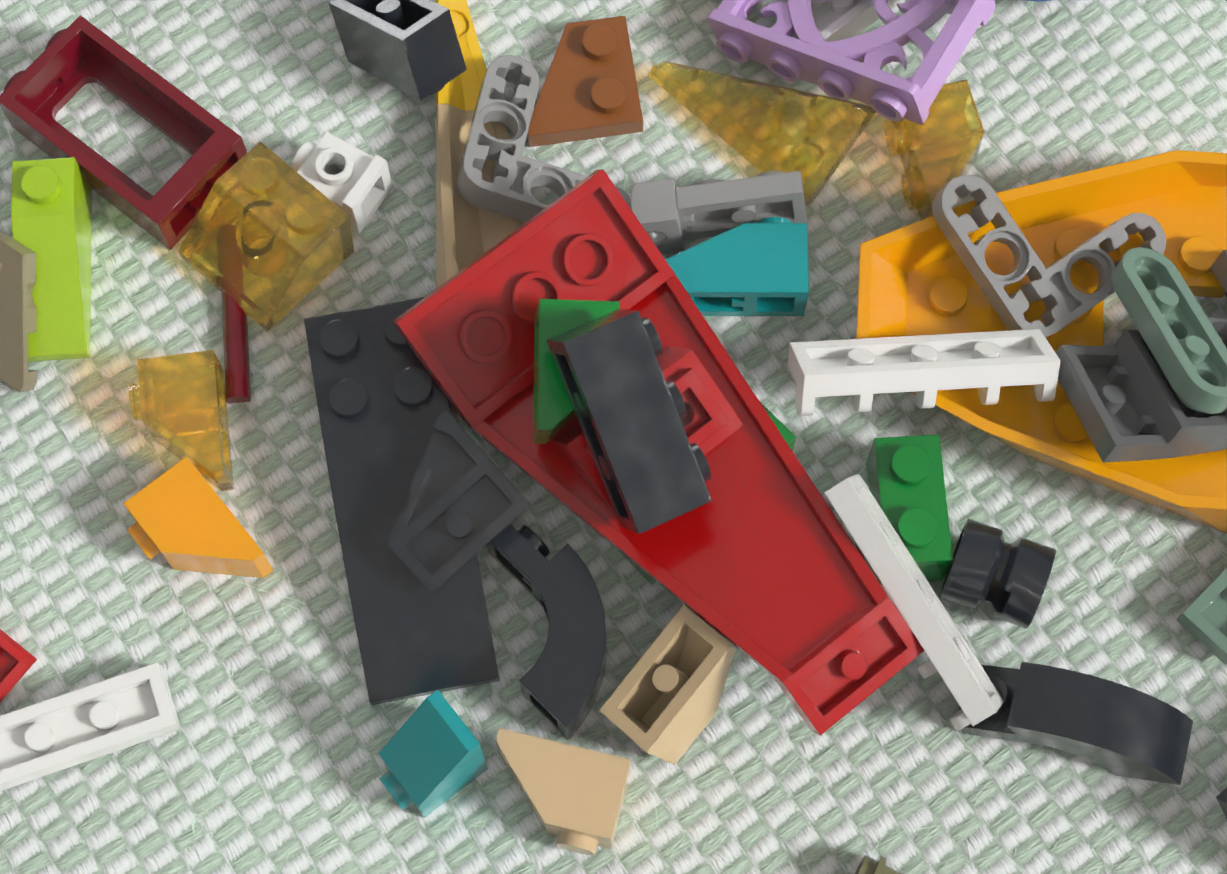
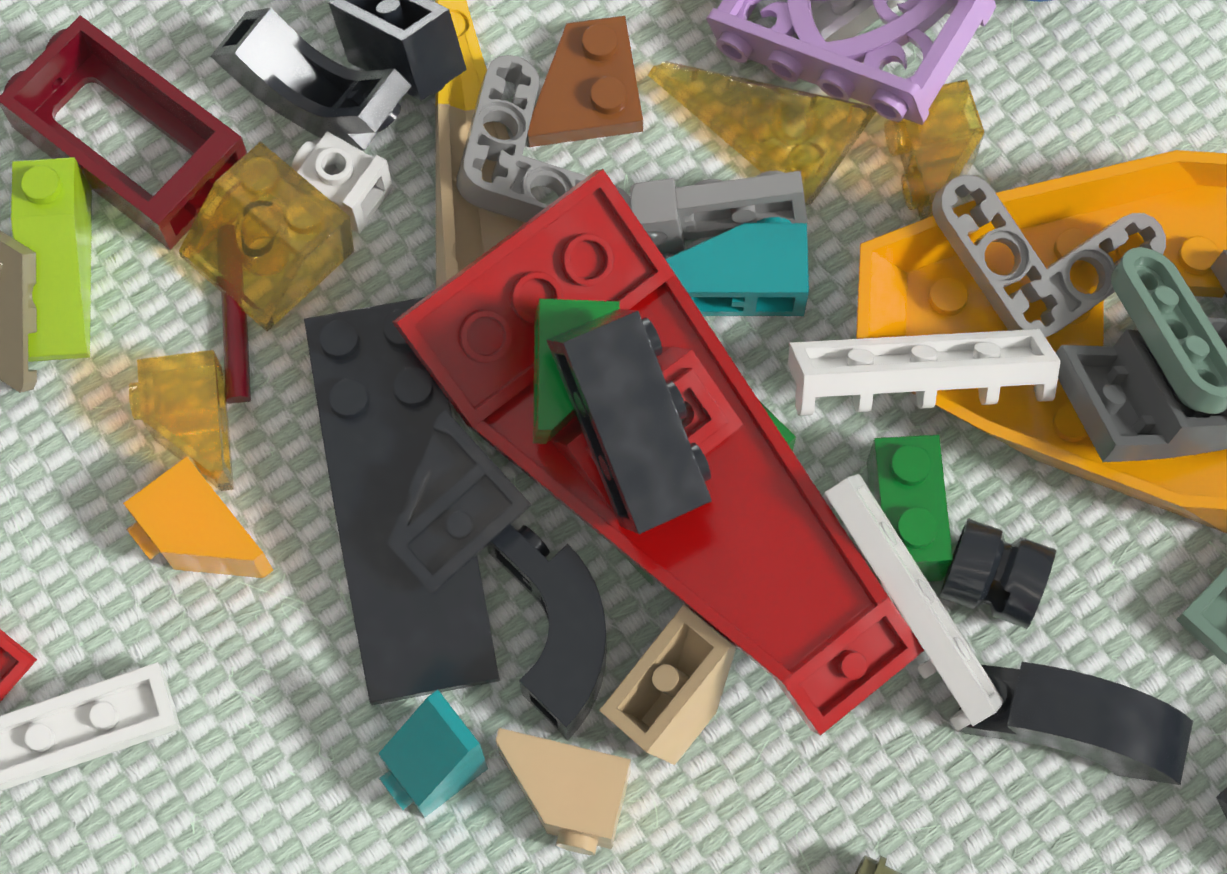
(306, 84): none -> black arch

